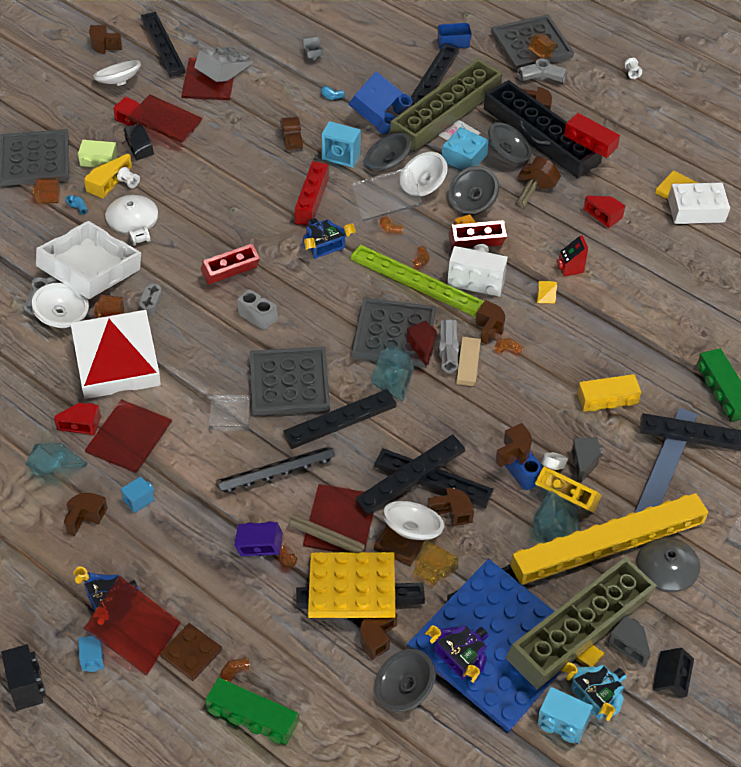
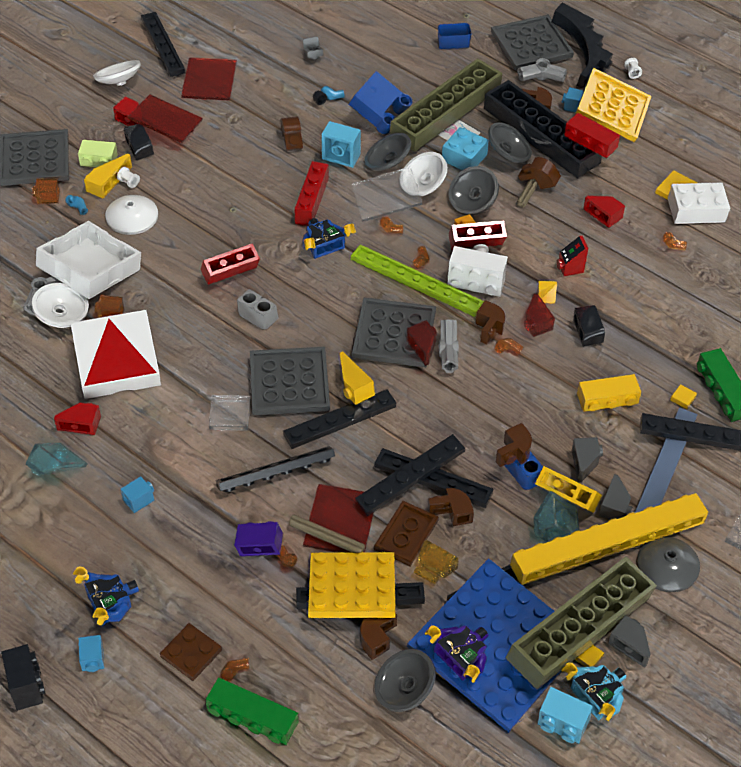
(84, 507): reddish brown brick -> none
(104, 41): reddish brown brick -> none
(128, 436): clear red piece -> none
(132, 625): clear red piece -> none
(139, 236): white bush -> none
(146, 298): light grey beam -> none
(221, 63): light grey slope -> none
(319, 97): none -> black hinge
(357, 383): none -> yellow slope
(393, 371): clear light blue slope -> none
(413, 520): white dish -> none
(435, 72): black plate -> none
(468, 361): tan tile -> none
(538, 317): none -> clear red slope
(542, 45): clear orange brick -> none
(554, 461): white beam -> none
(571, 99): none -> dark azure brick
(581, 30): none -> black arch
(589, 325): none -> black piece
(614, 104): none -> yellow plate
(616, 500): none -> dark grey slope
(672, 243): none -> clear orange arm
(674, 671): black panel -> none
(683, 396): none -> yellow tile

